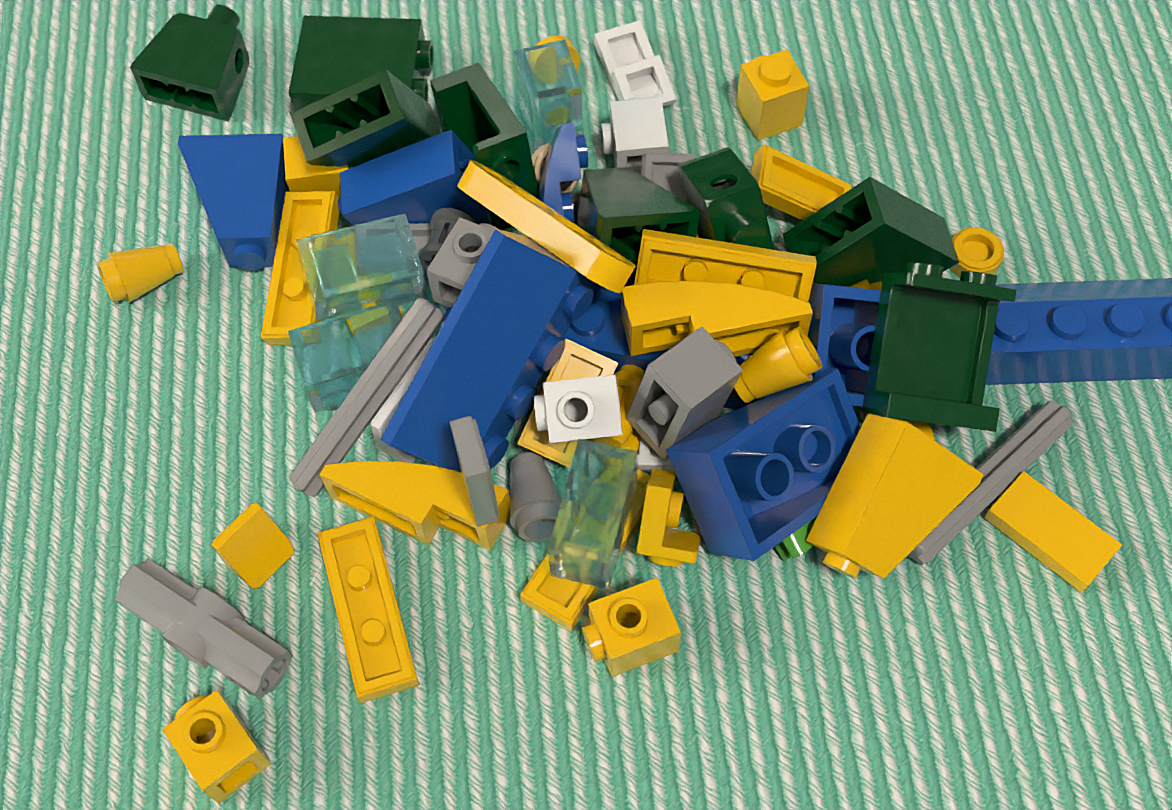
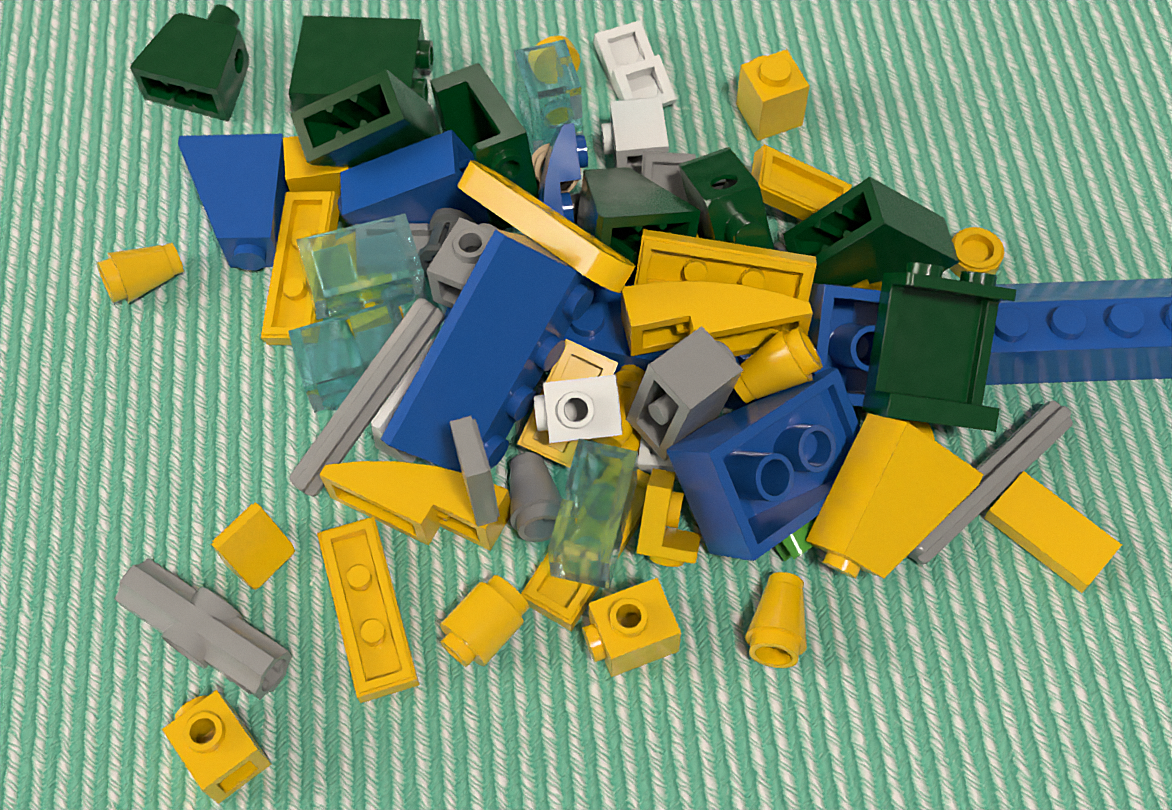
(483, 621): none -> yellow brick
(779, 623): none -> yellow cone

